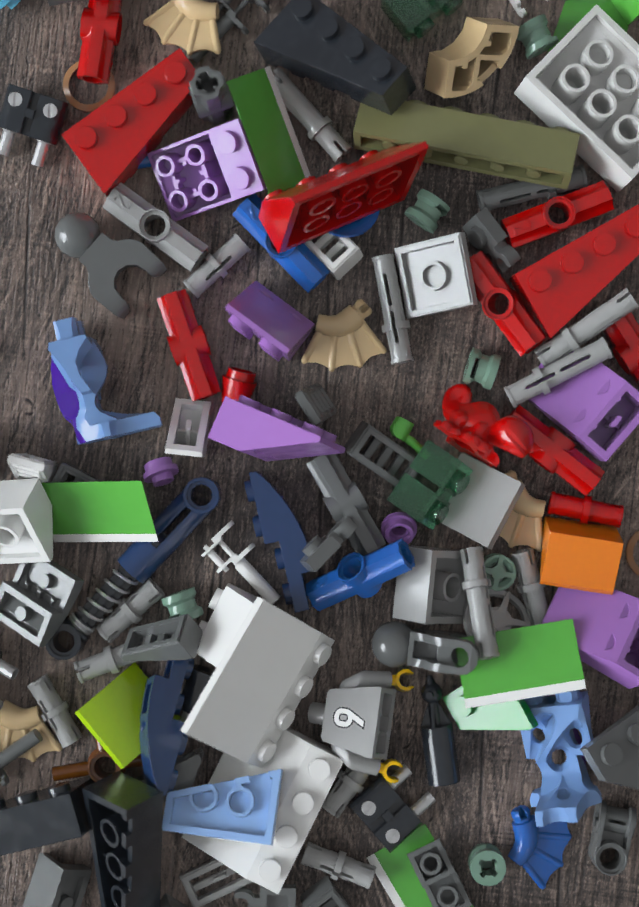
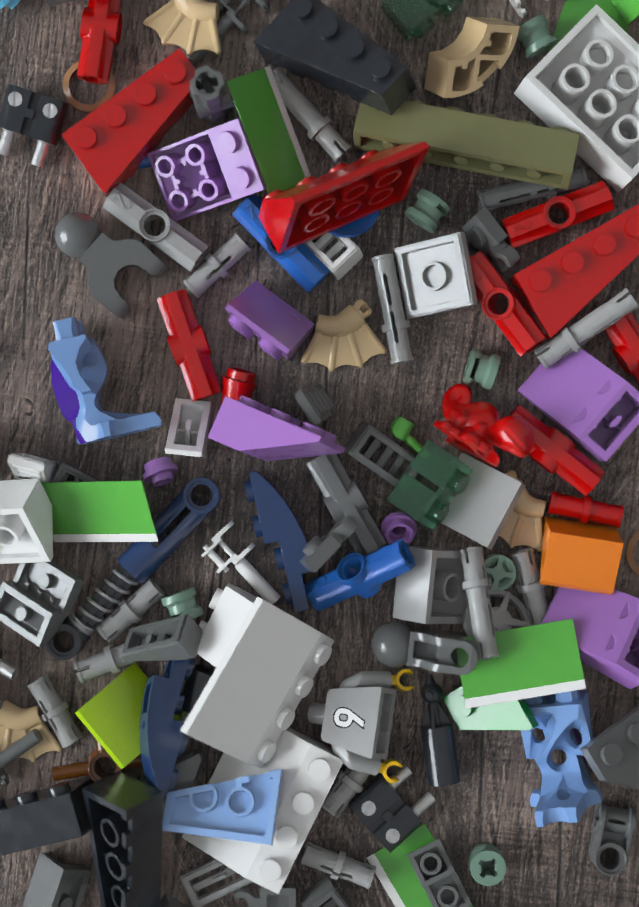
(518, 393): light grey pin -> none
(537, 848): blue arm -> none

